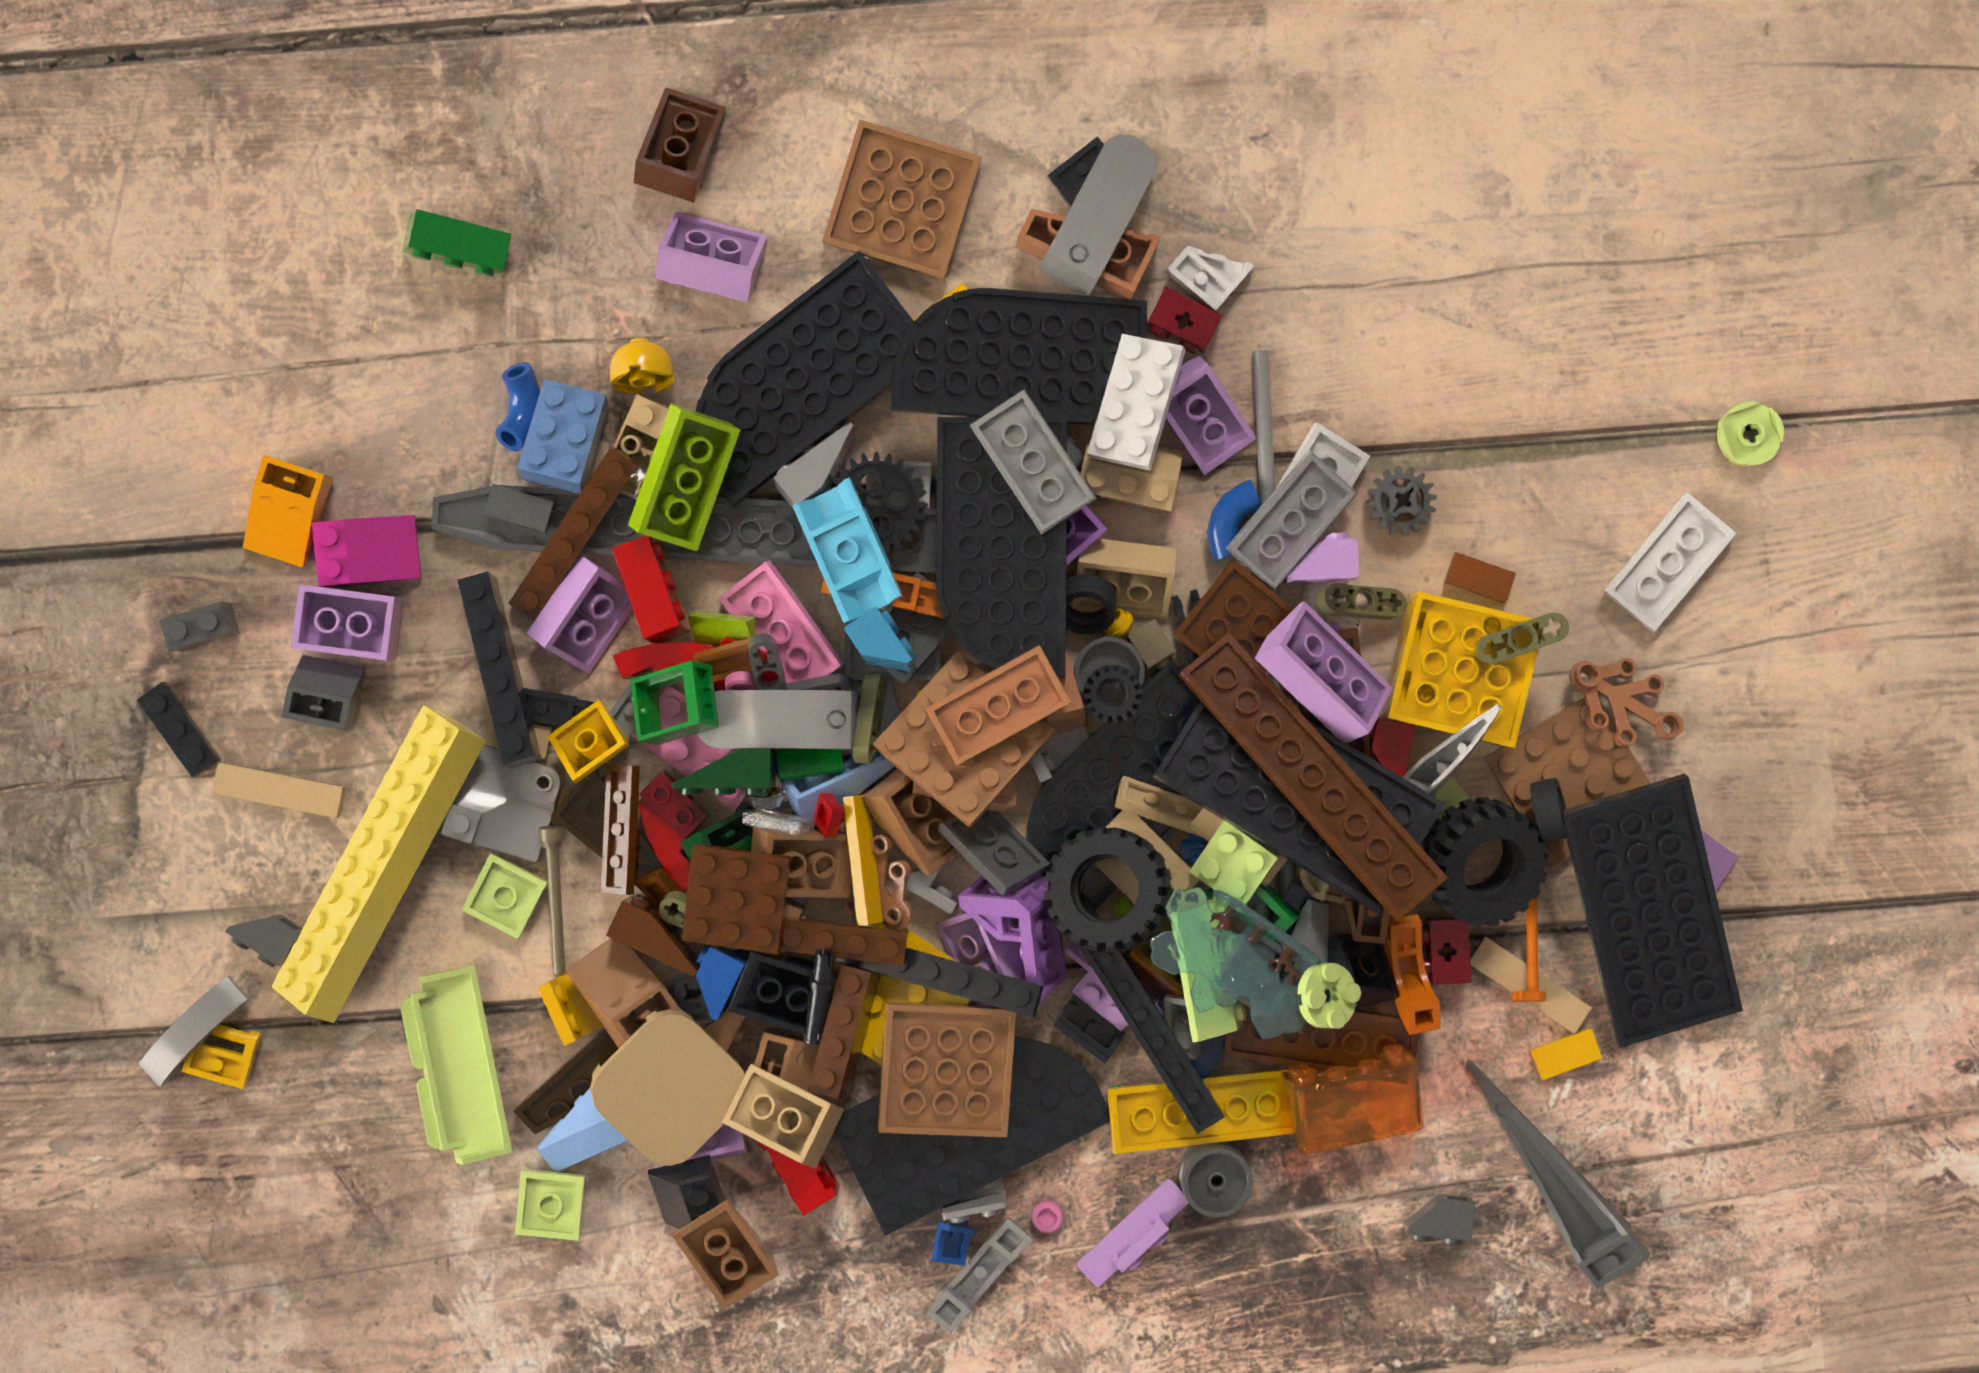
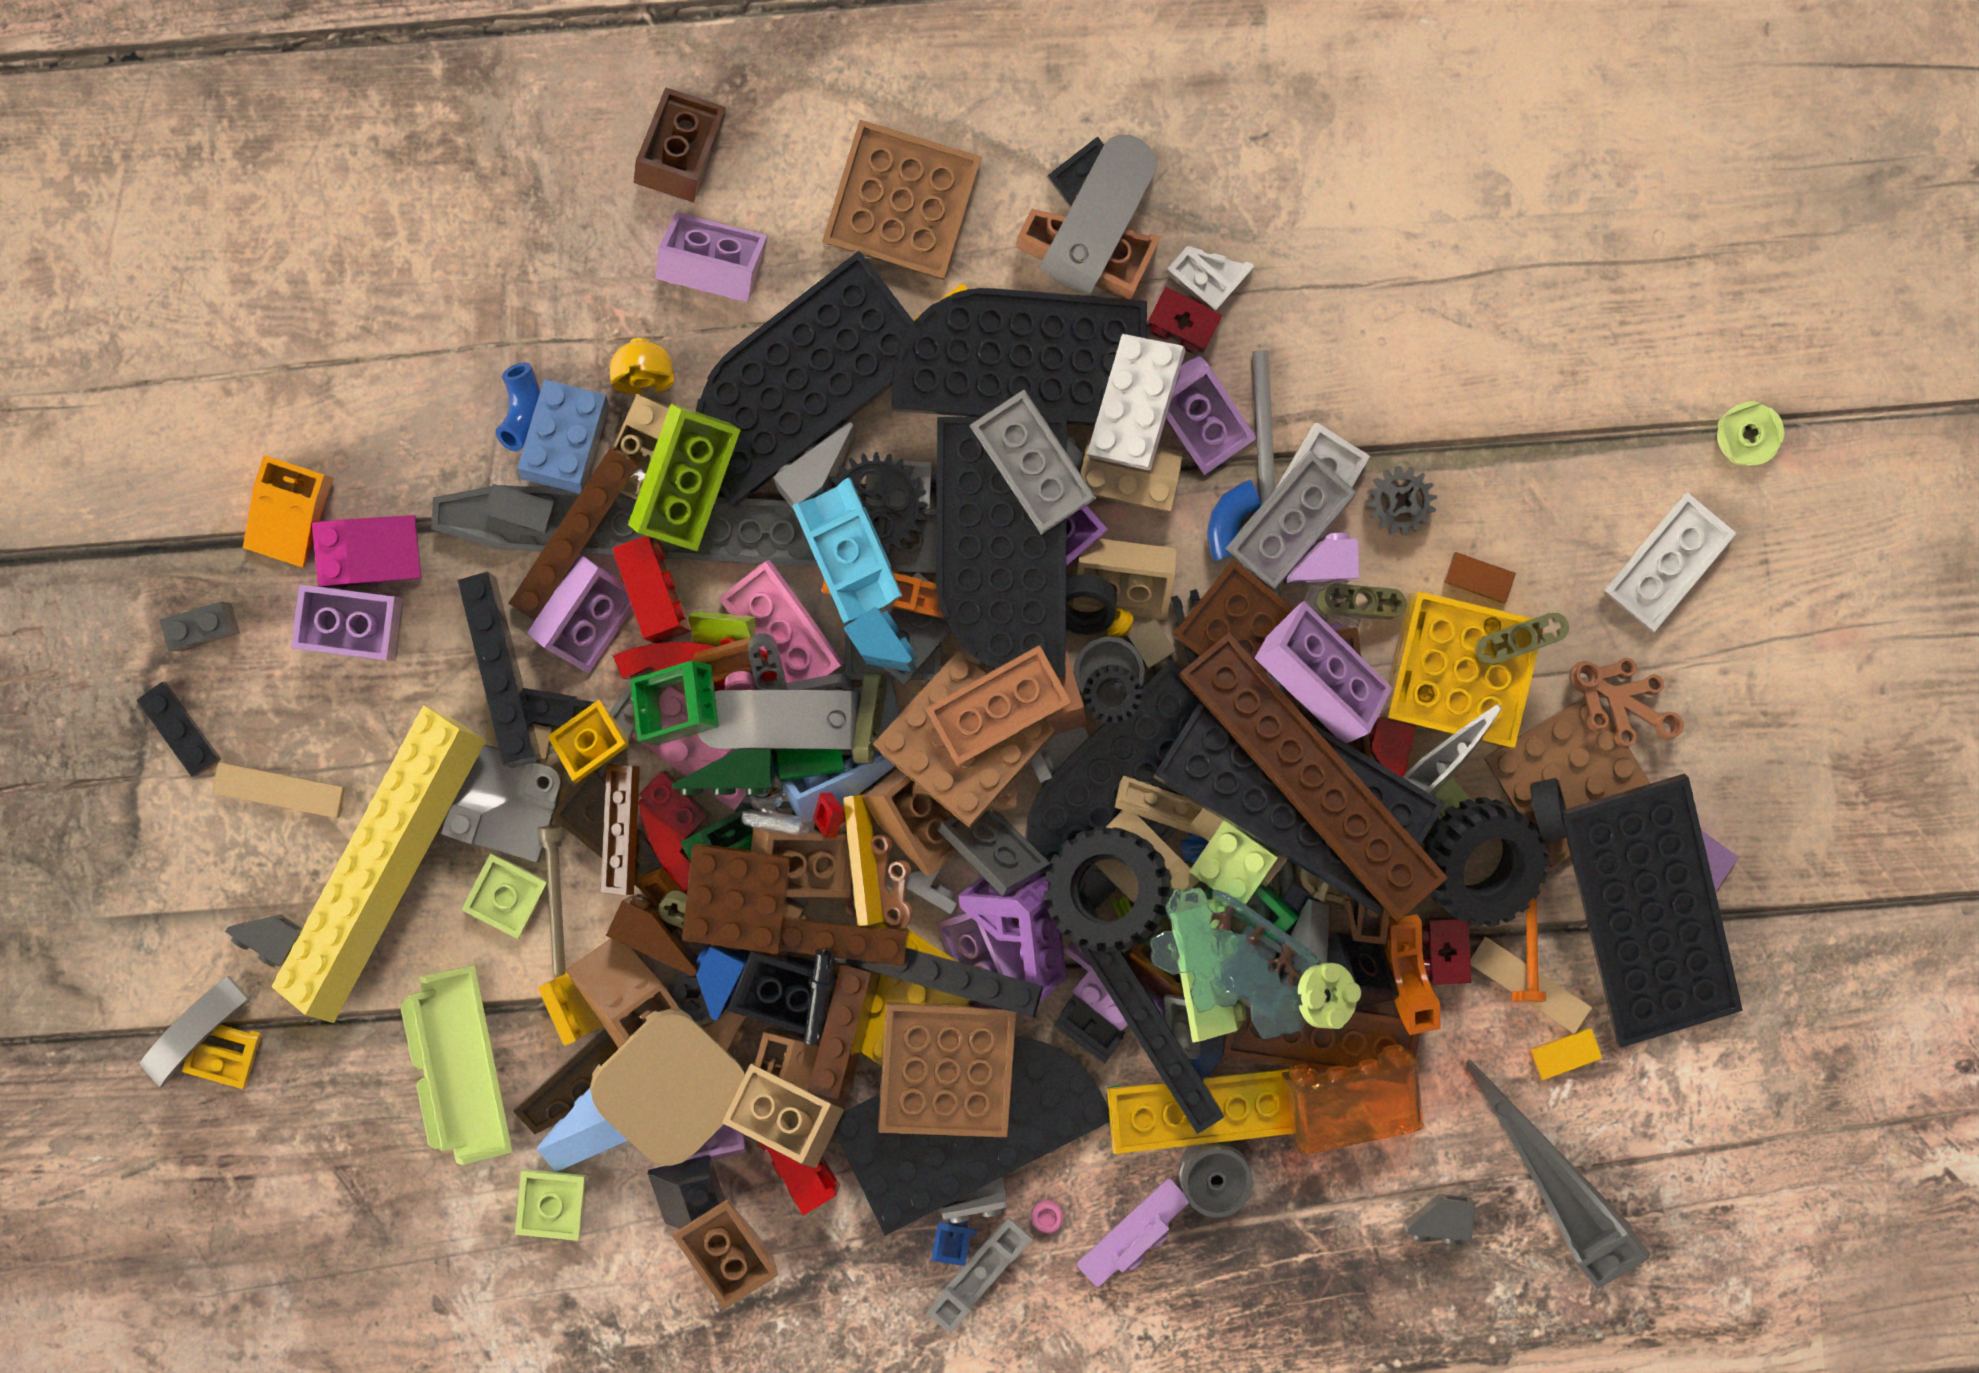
(324, 693): dark grey slope -> none
(456, 243): green wedge -> none

